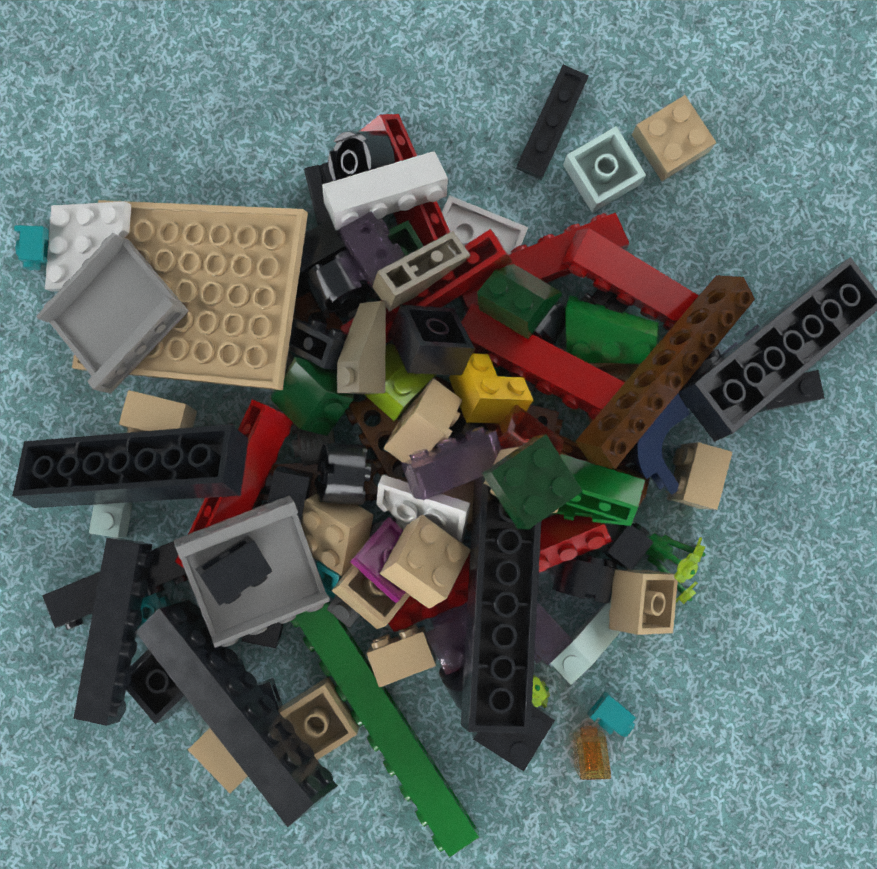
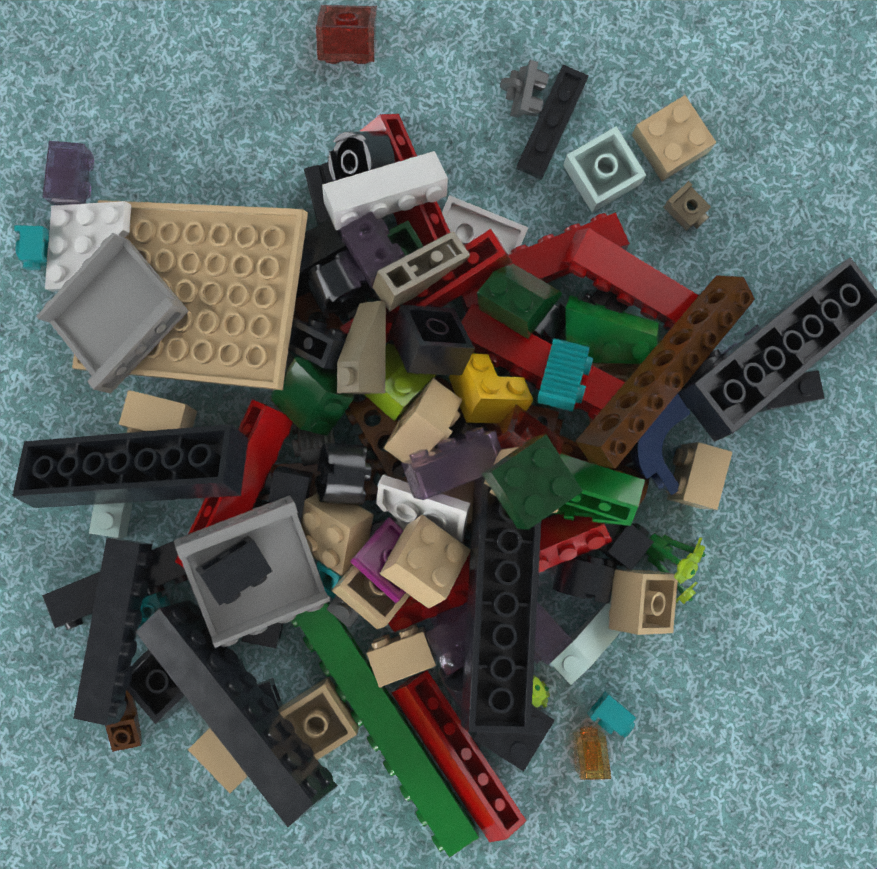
(67, 173): none -> clear purple brick
(127, 732): none -> reddish brown slope
(346, 33): none -> clear red slope
(459, 757): none -> red brick
(520, 88): none -> dark grey hips
(564, 374): none -> teal brick
(677, 207): none -> dark tan brick

